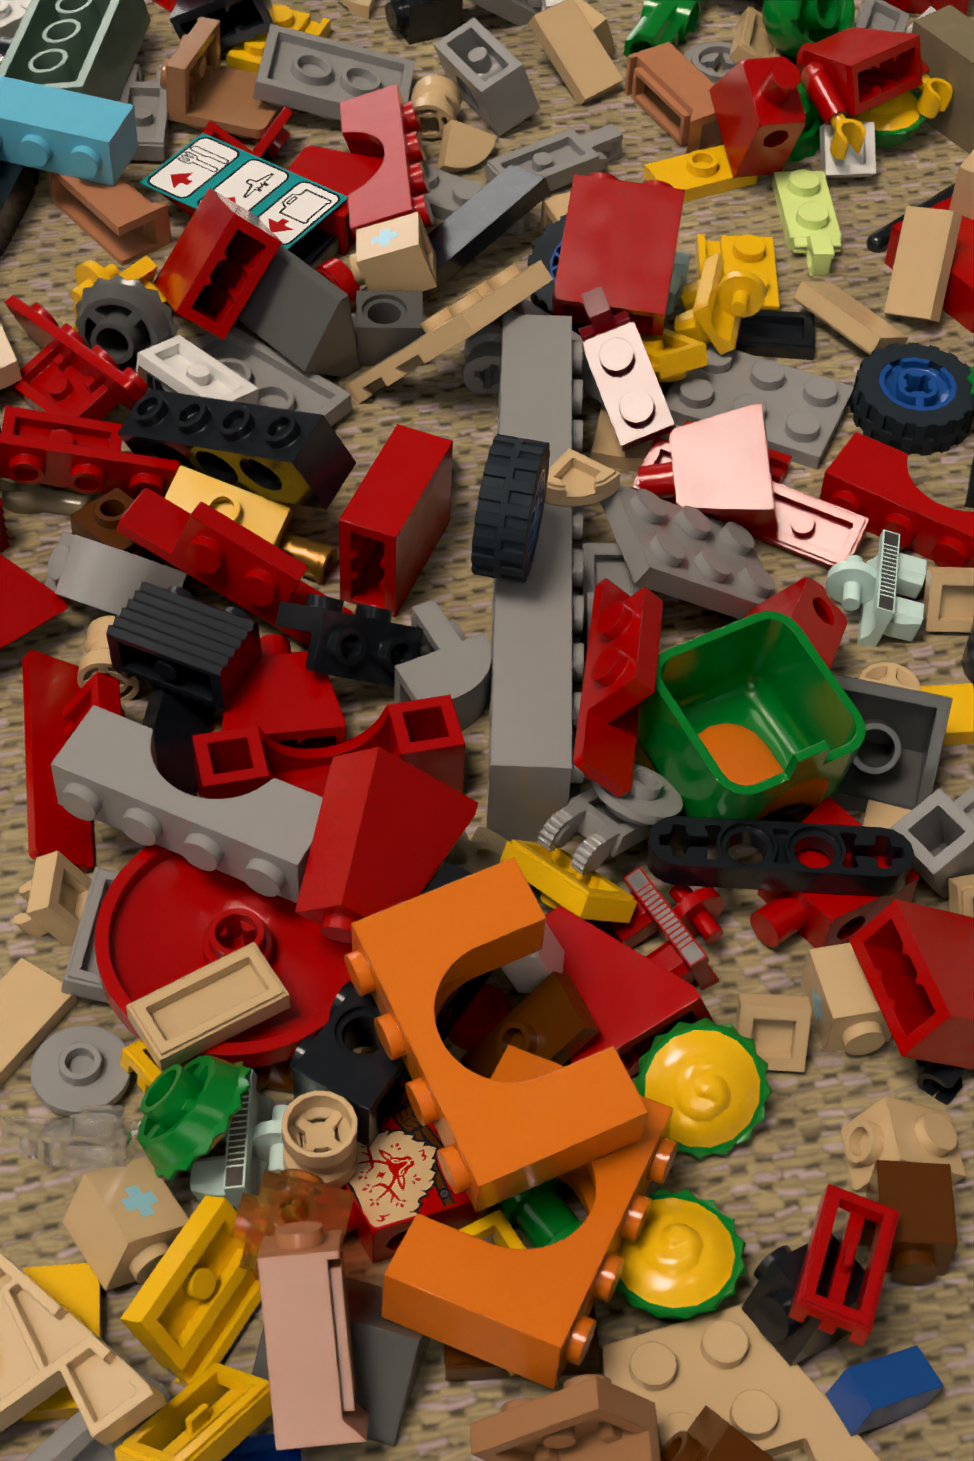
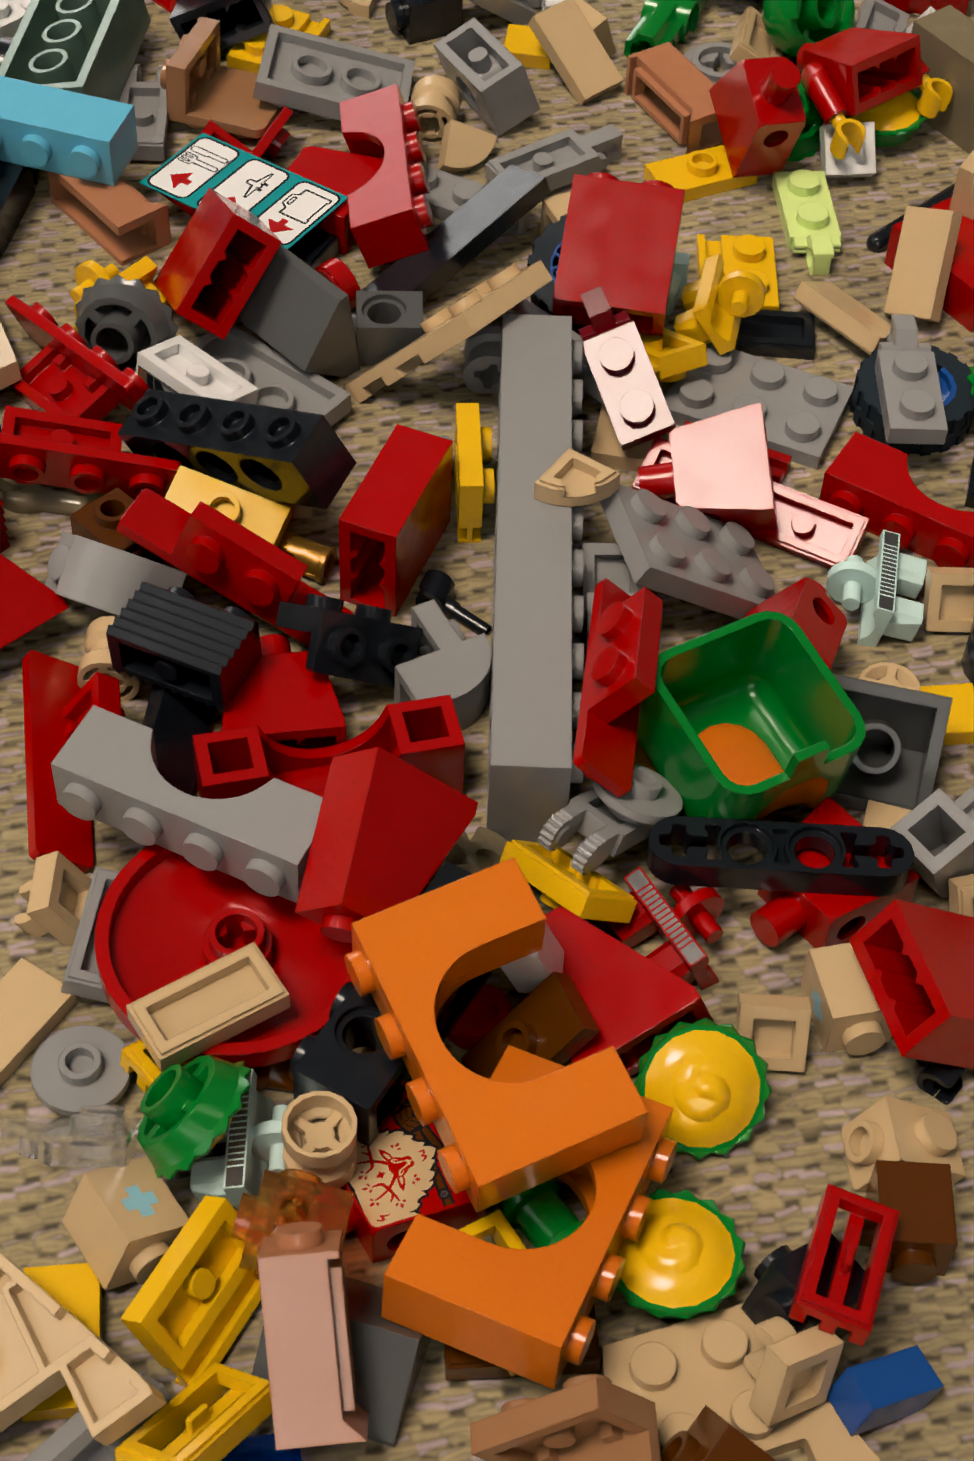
(394, 256): tan brick -> none
(440, 587): none -> black hand
(472, 482): none -> yellow plate
(510, 508): black wheel -> none
(526, 47): none -> yellow tile
(791, 1370): none -> tan tile
(909, 387): none -> light grey hinge

